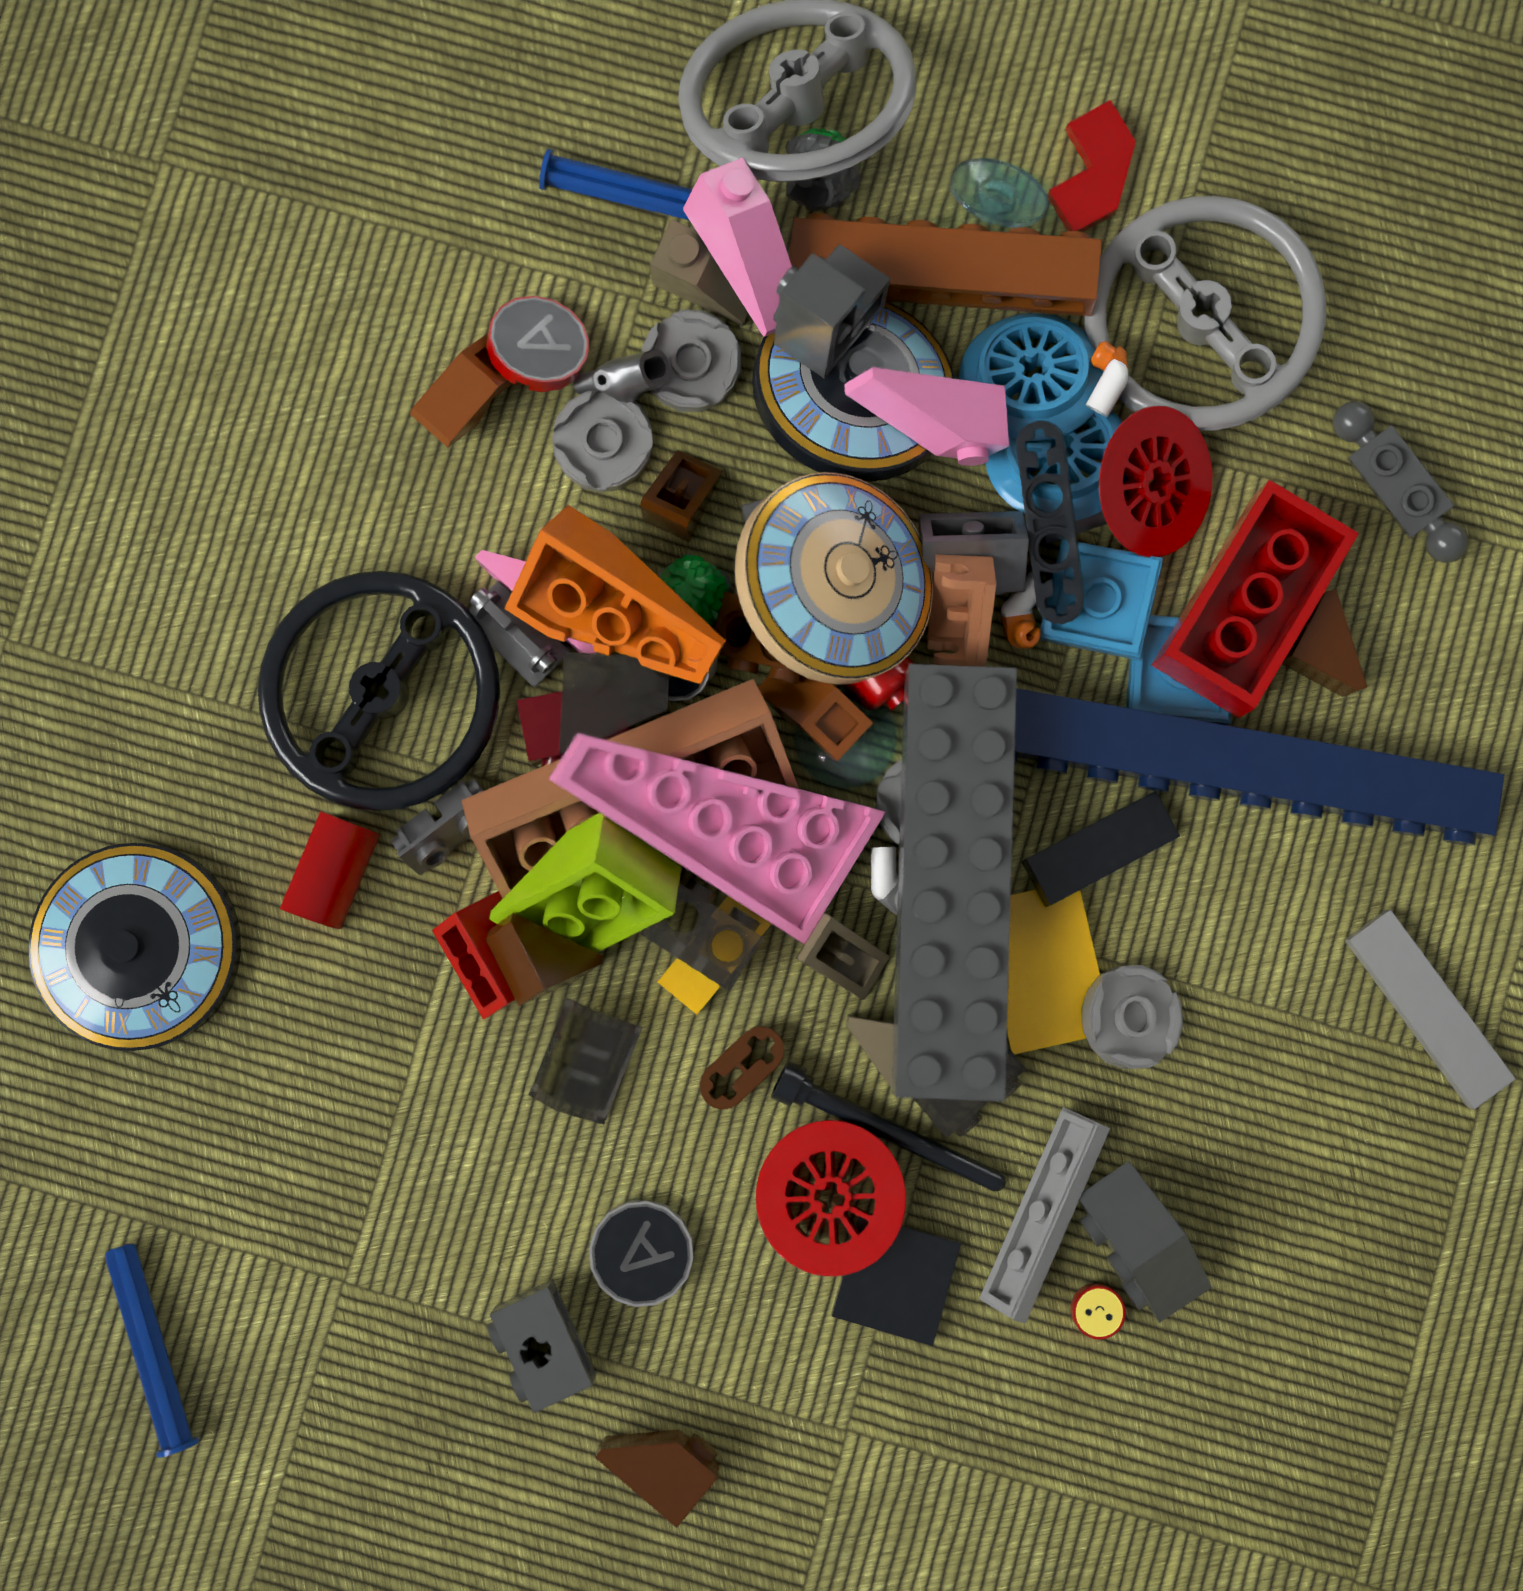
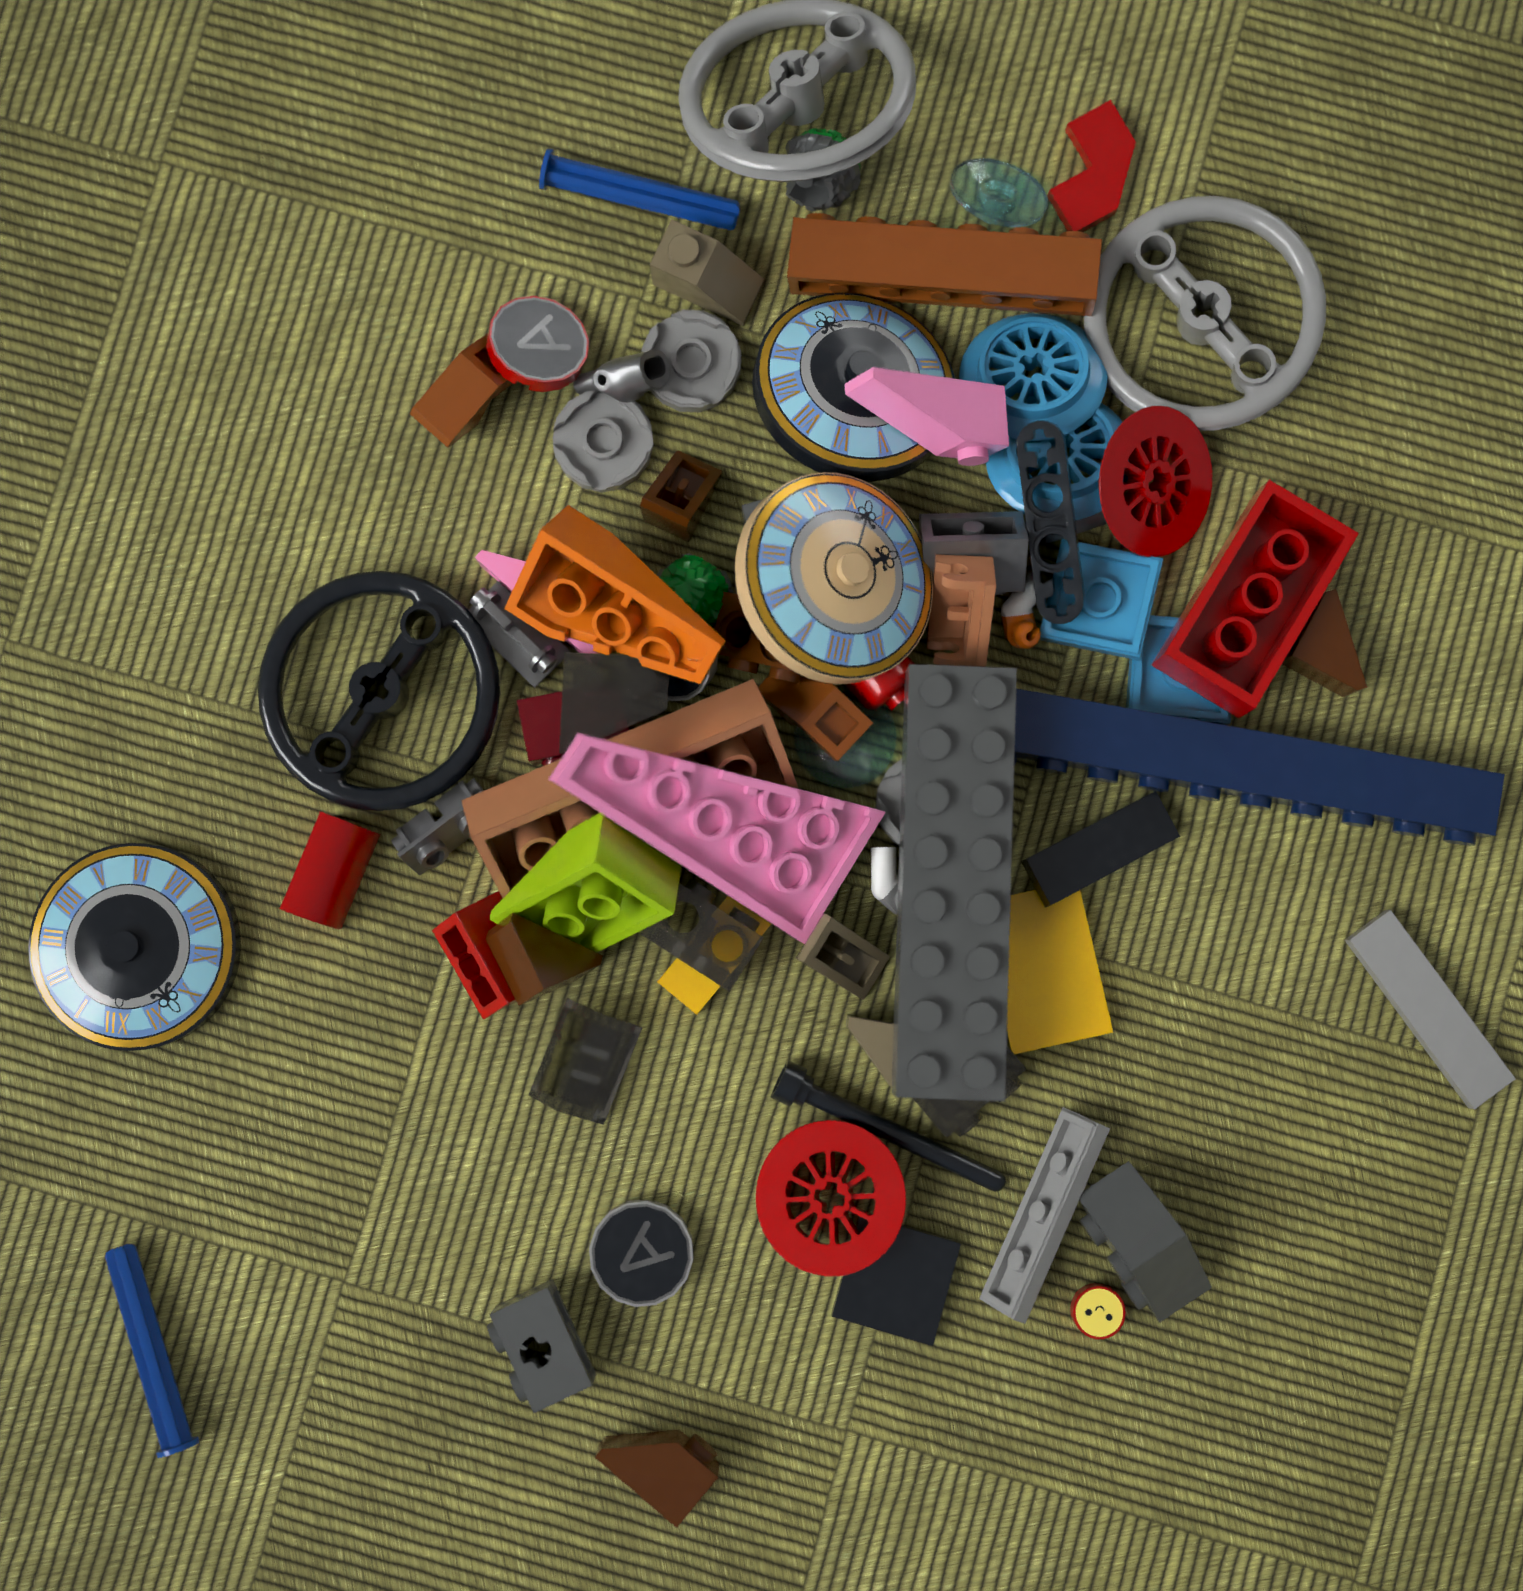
(742, 236): bright pink slope -> none
(751, 1076): reddish brown beam -> none
(827, 307): dark grey brick -> none
(1113, 380): white arm -> none
(1132, 1017): light grey tile -> none
(1400, 482): dark grey plate -> none

